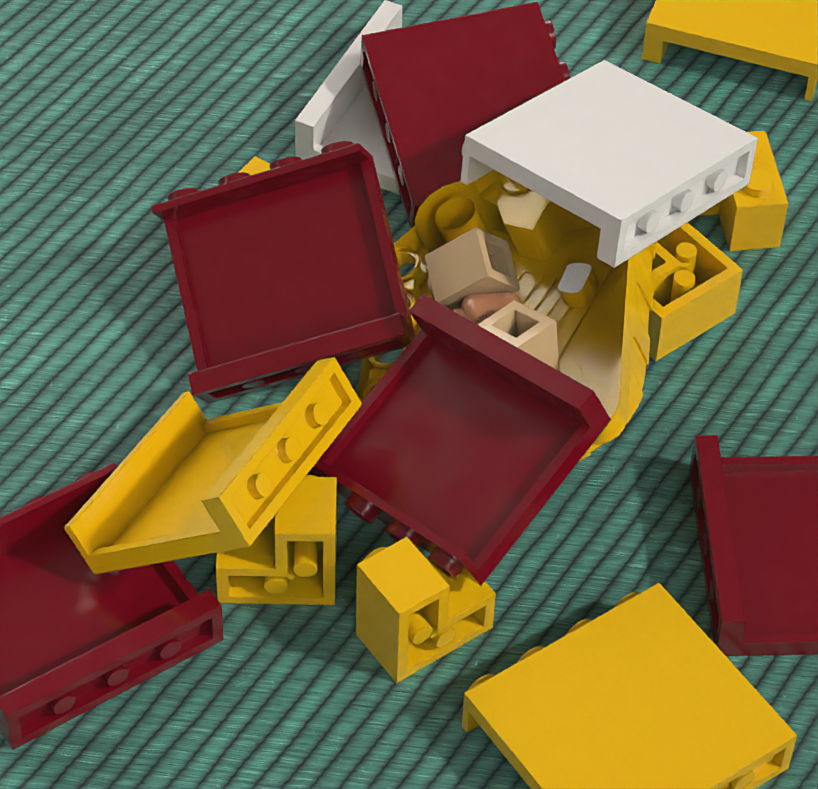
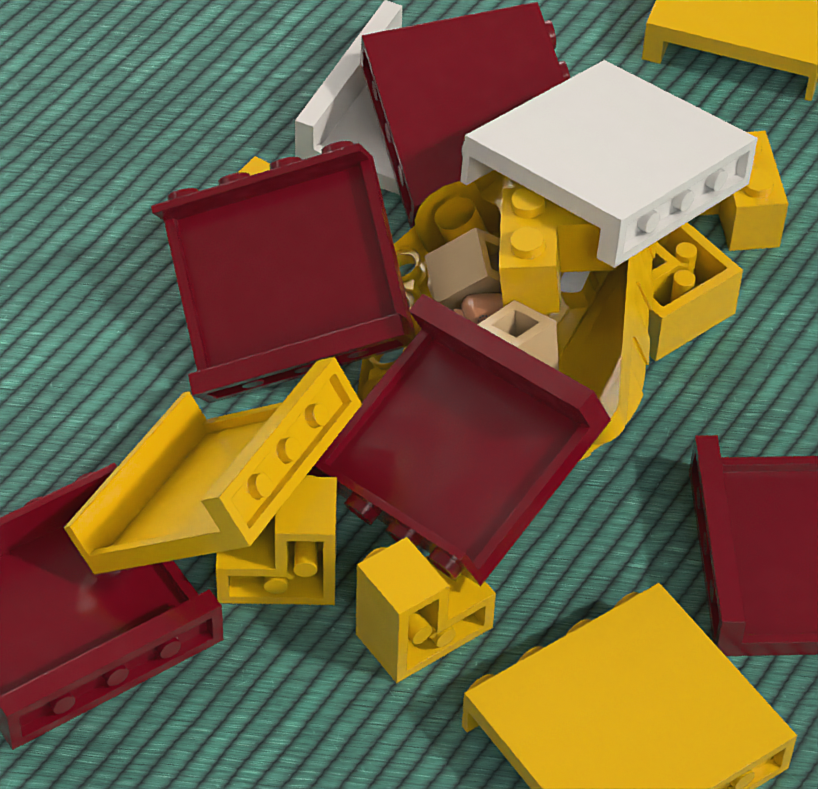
(538, 245): none -> yellow brick

